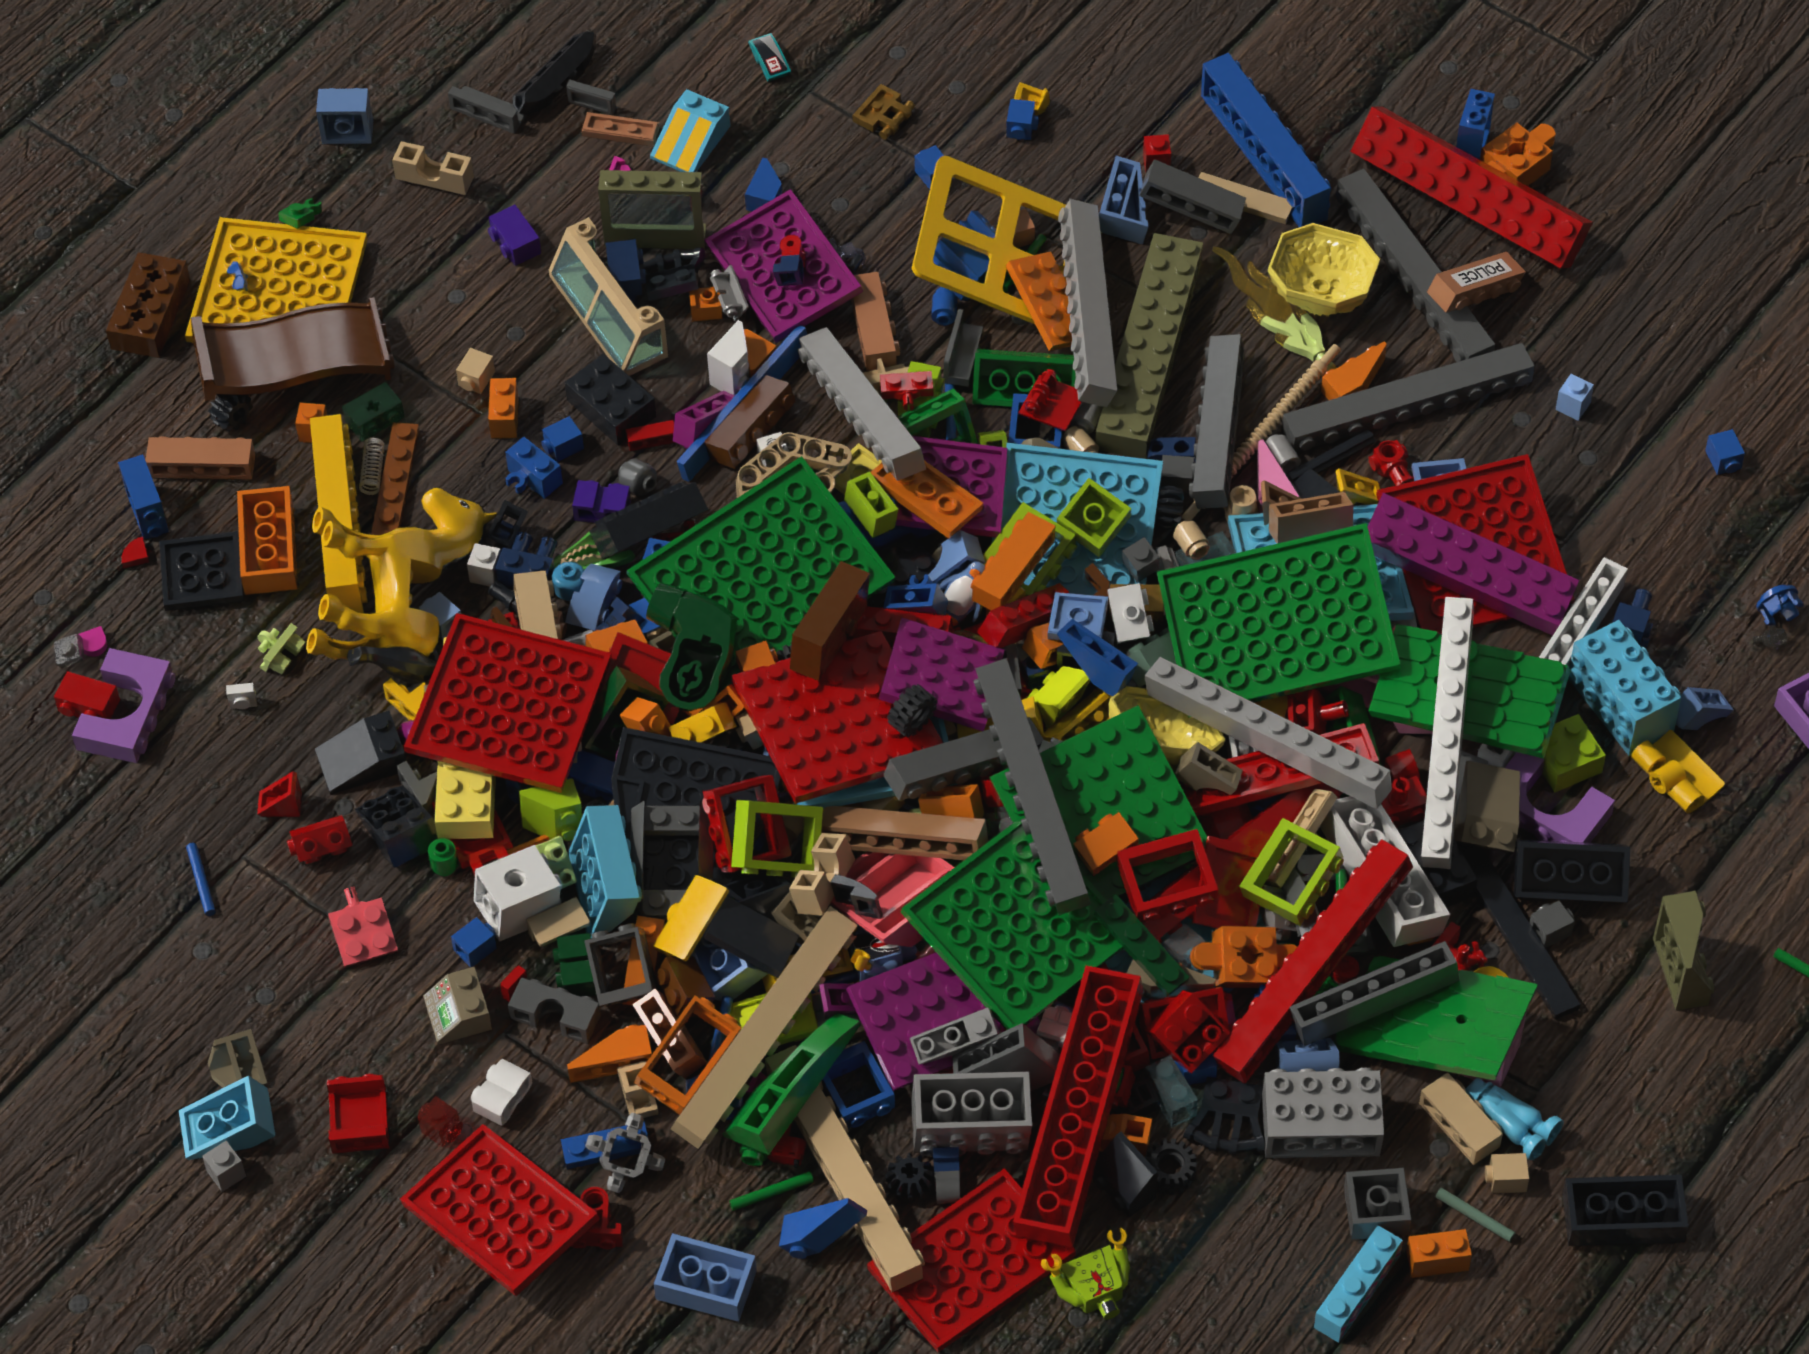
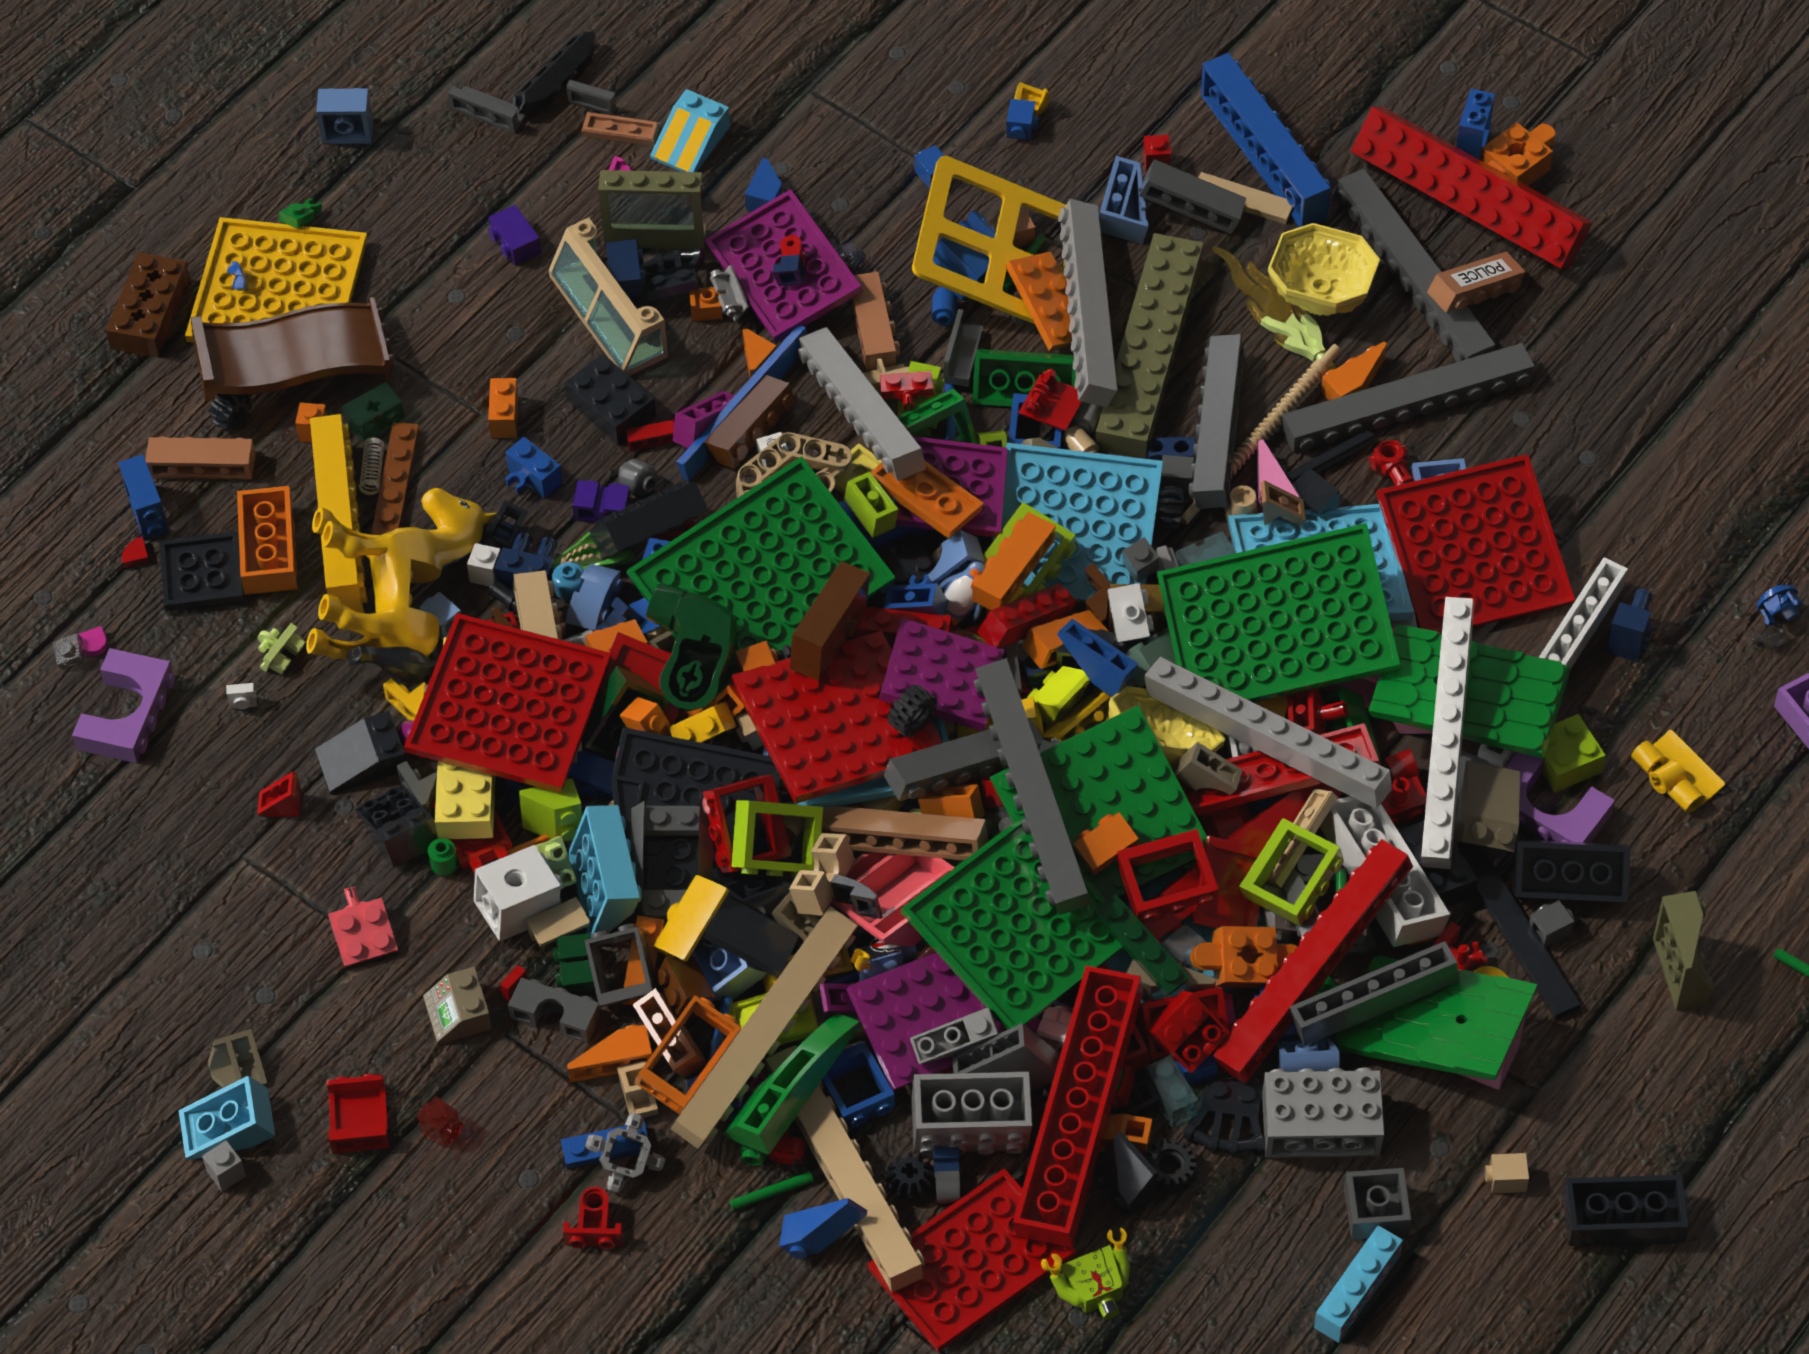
(86, 696): red brick -> none
(200, 879): blue bar -> none
(319, 839): red brick -> none
(415, 166): tan arch -> none
(474, 942): blue brick -> none
(475, 371): tan brick -> none
(499, 1209): red plate -> none
(501, 1091): white brick -> none
(562, 439): blue brick -> none
(705, 1277): medium blue brick -> none
(729, 361): white slope -> none
(770, 57): slope -> none
(878, 107): pearl gold plate -> none
(1084, 609): medium blue tile -> none
(1094, 517): lime brick -> none
(1191, 540): tan brick -> none
(1283, 452): light grey brick -> none
(1309, 516): medium nougat brick -> none
(1346, 970): red tile -> none
(1357, 487): yellow slope -> none
(1438, 1253): orange brick -> none
(1461, 1118): tan brick -> none
(1470, 564): magenta brick -> none
(1475, 1214): sand green bar -> none
(1516, 1117): medium azure piece -> none
(1574, 397): light blue brick -> none
(1624, 686): medium azure brick -> none
(1700, 707): medium blue arch -> none
(1725, 452): blue brick -> none

